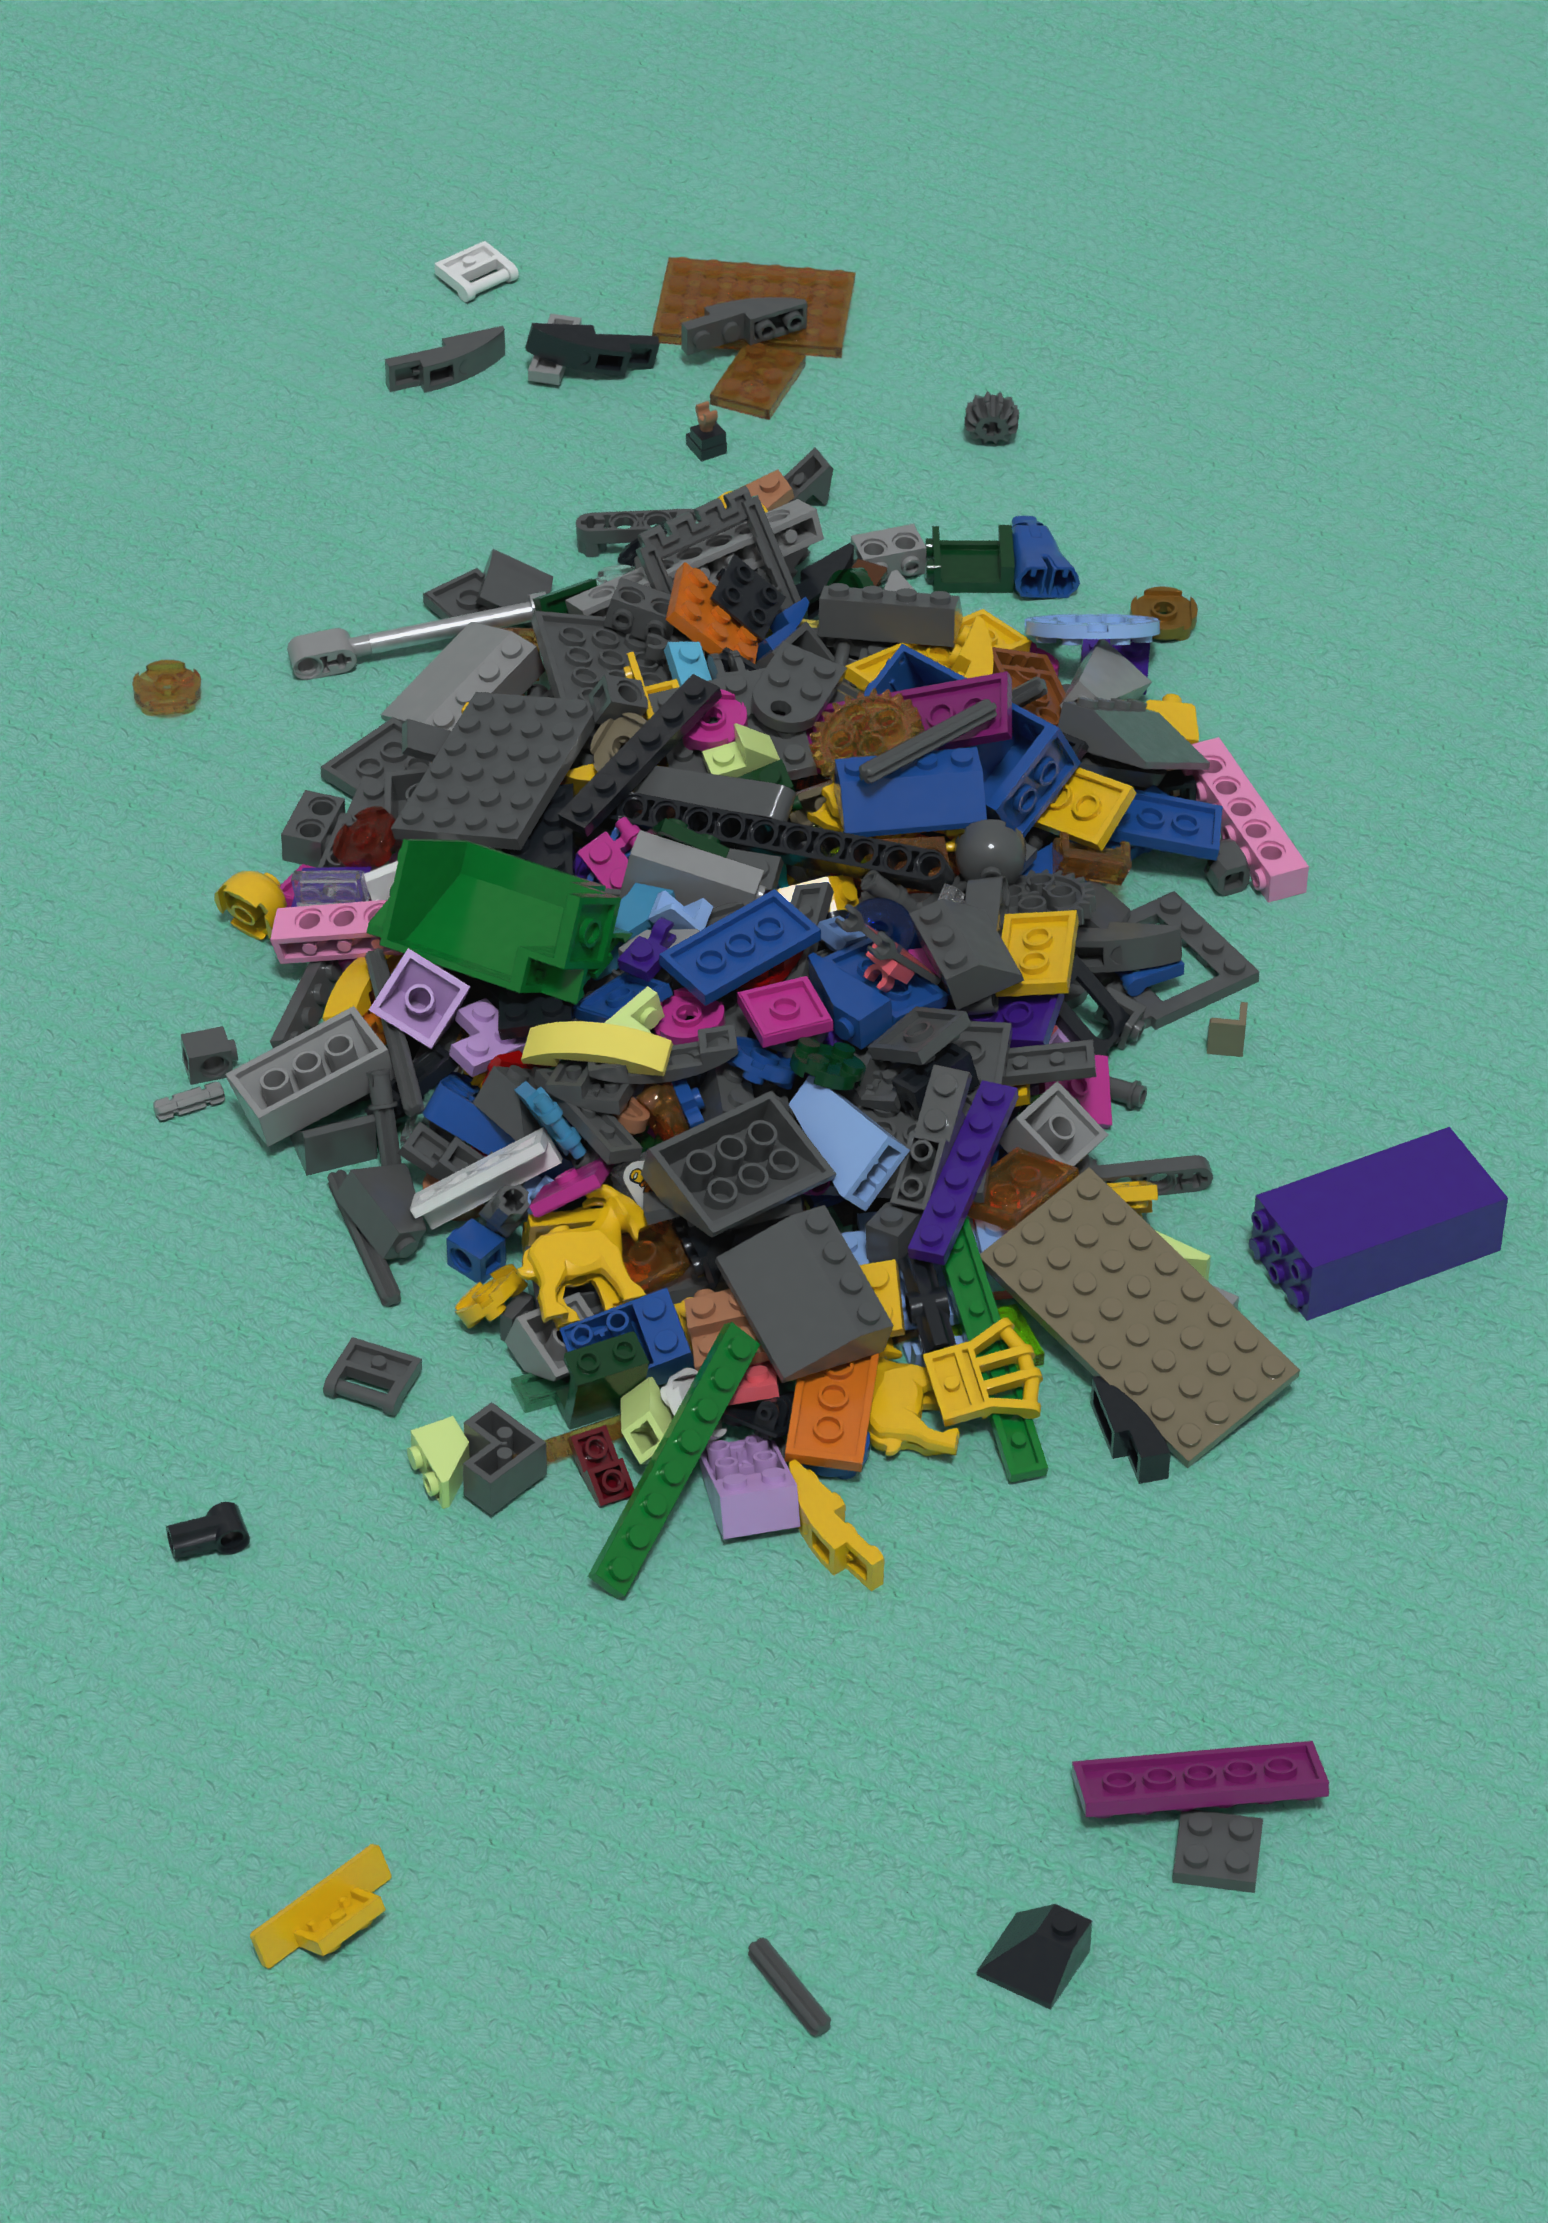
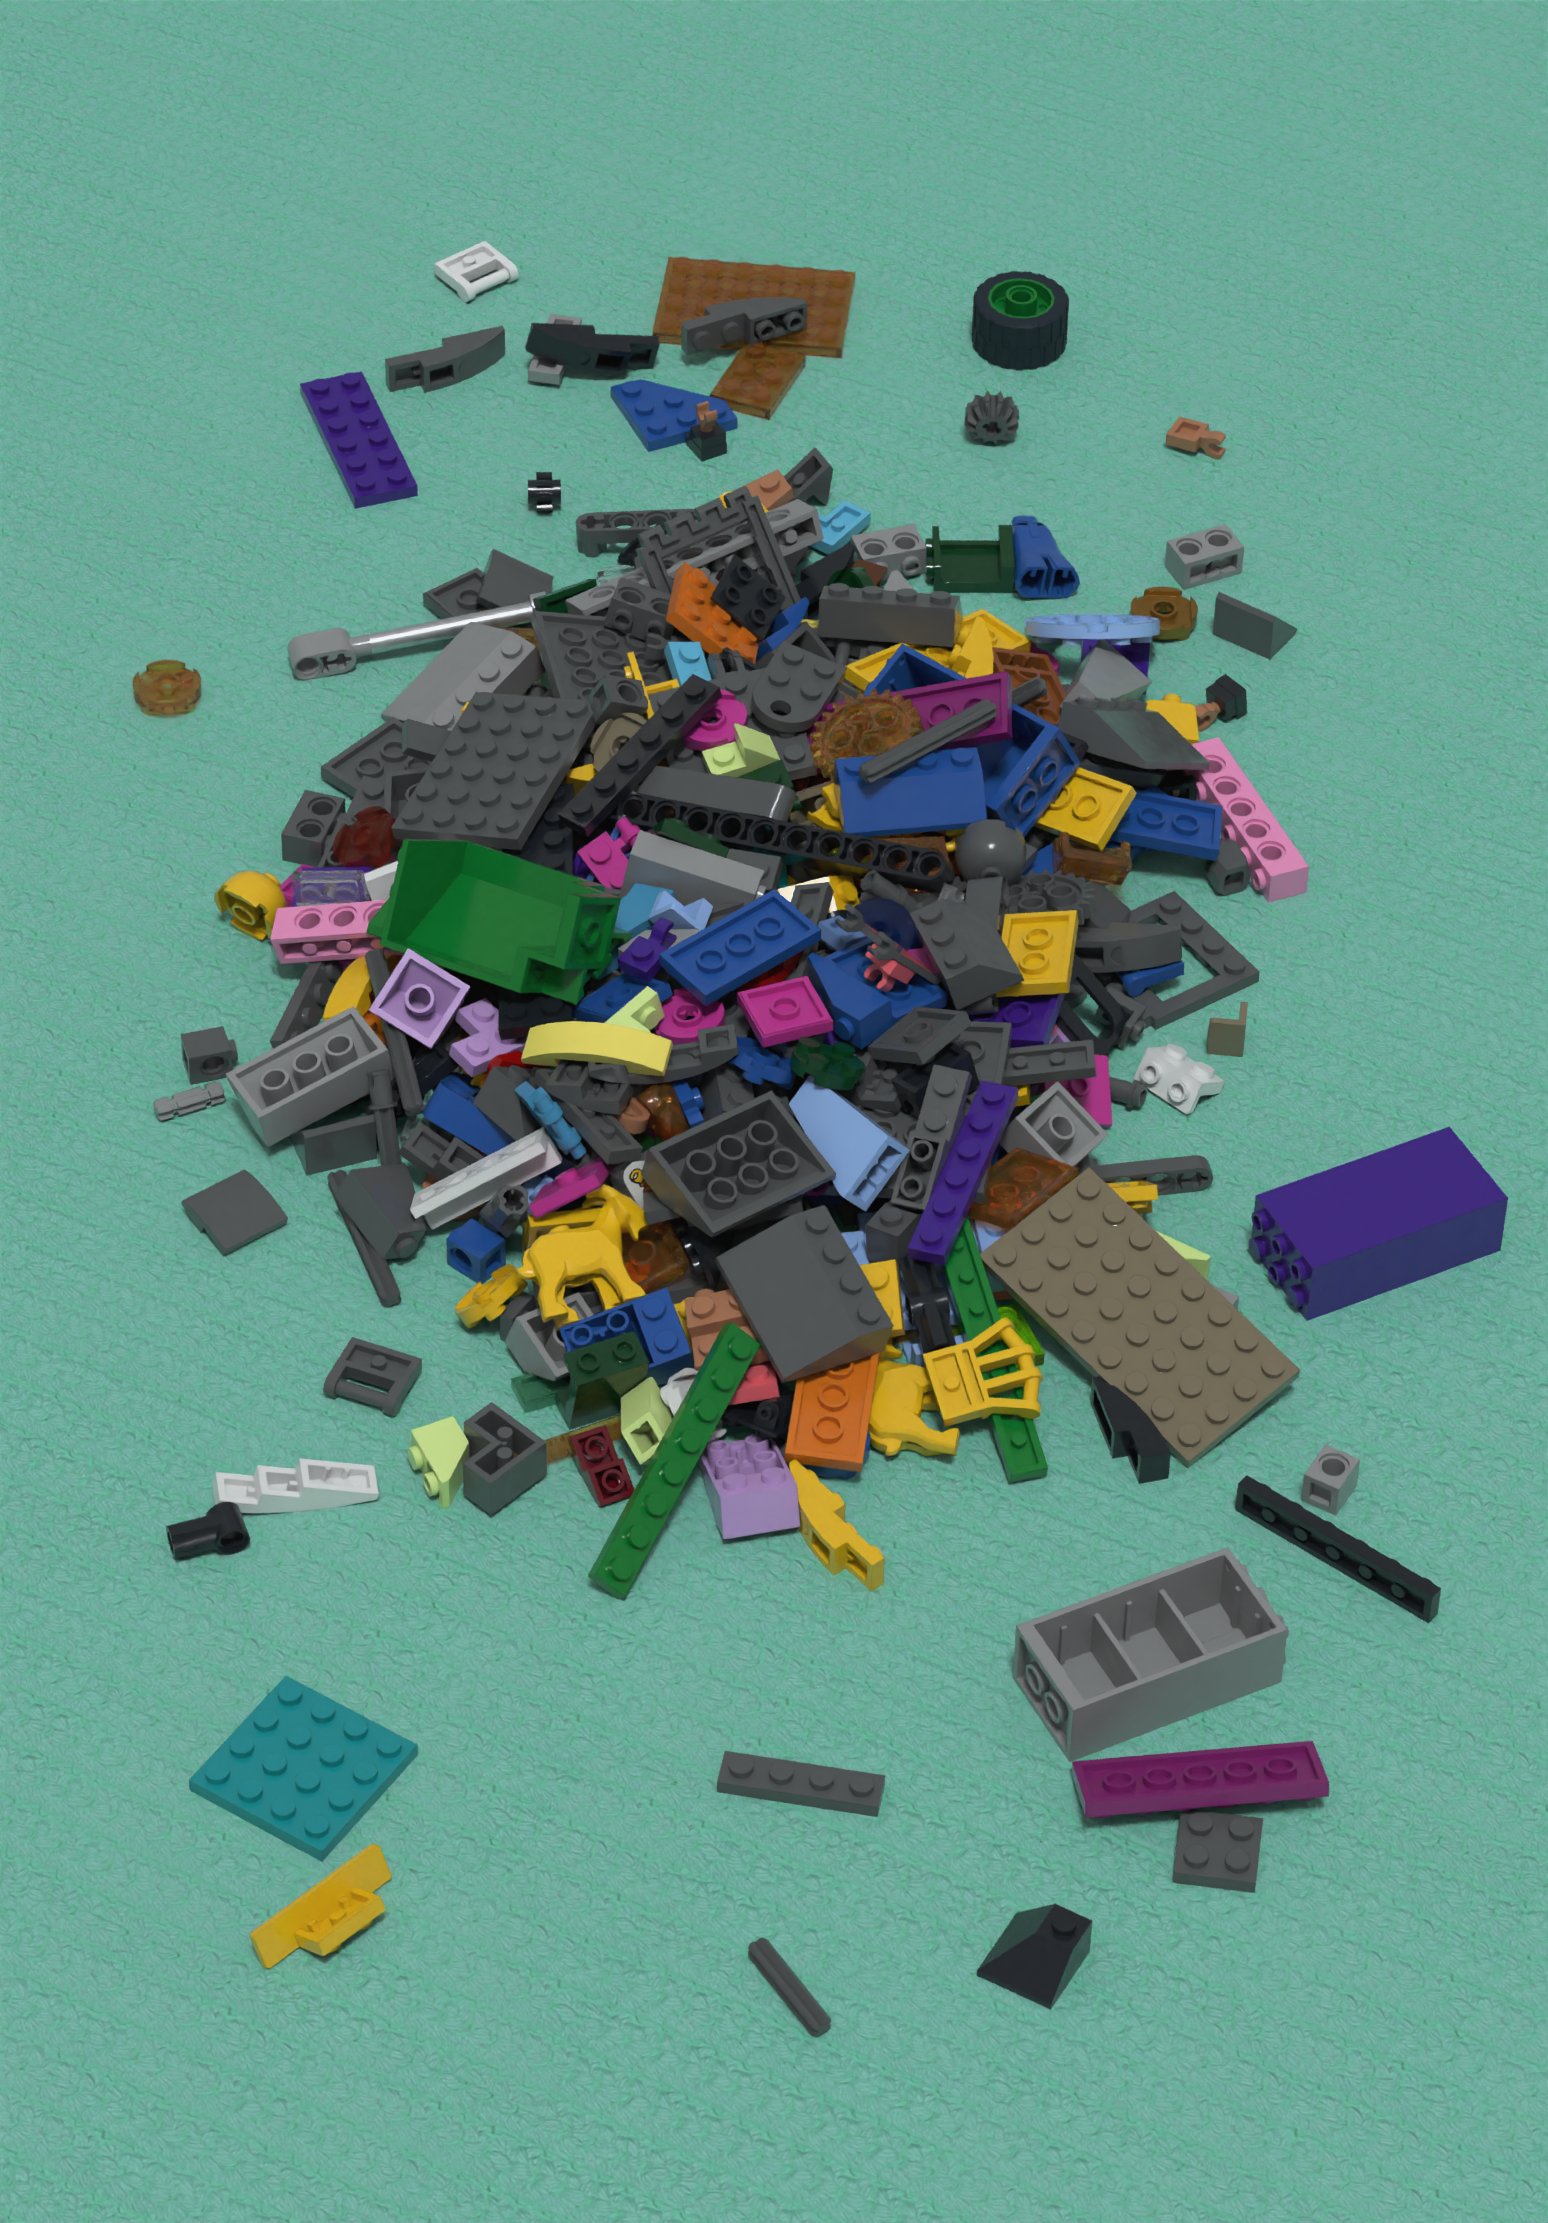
(235, 1212): none -> dark grey slope
(303, 1768): none -> teal plate
(305, 1488): none -> white slope
(358, 439): none -> dark purple plate
(544, 492): none -> black gear
(665, 413): none -> blue plate
(801, 1783): none -> dark grey plate
(840, 526): none -> medium azure plate
(1020, 320): none -> black wheel
(1149, 1654): none -> light grey container
(1177, 1077): none -> white bracket
(1191, 435): none -> nougat plate
(1204, 557): none -> light grey brick
(1223, 699): none -> black piece
(1250, 627): none -> dark grey slope
(1330, 1479): none -> light grey brick
(1338, 1549): none -> black plate

